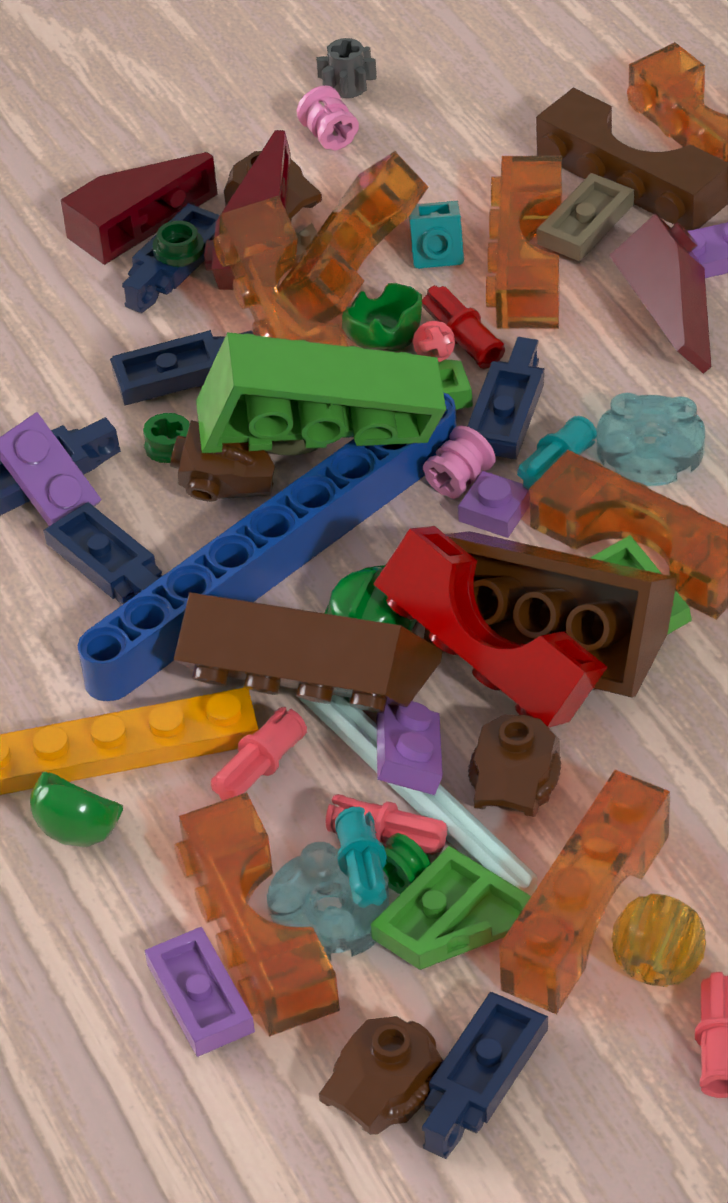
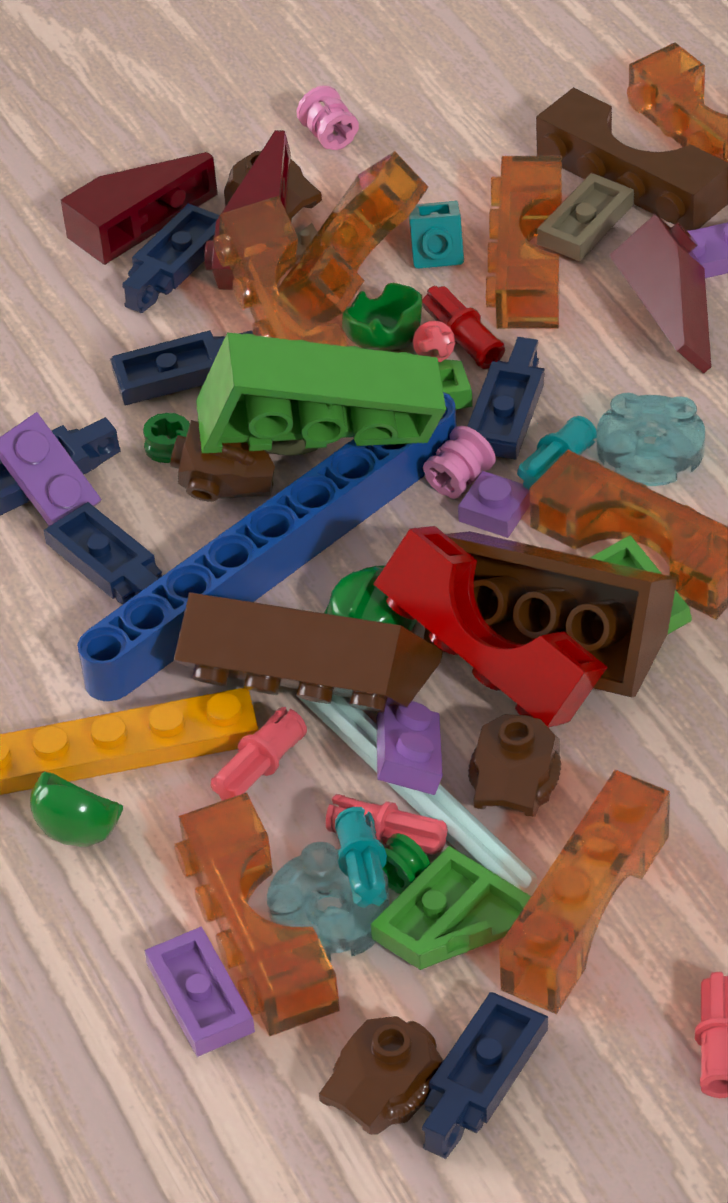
(178, 244): dark green plate -> none
(347, 67): dark grey gear -> none
(658, 940): clear yellow piece -> none

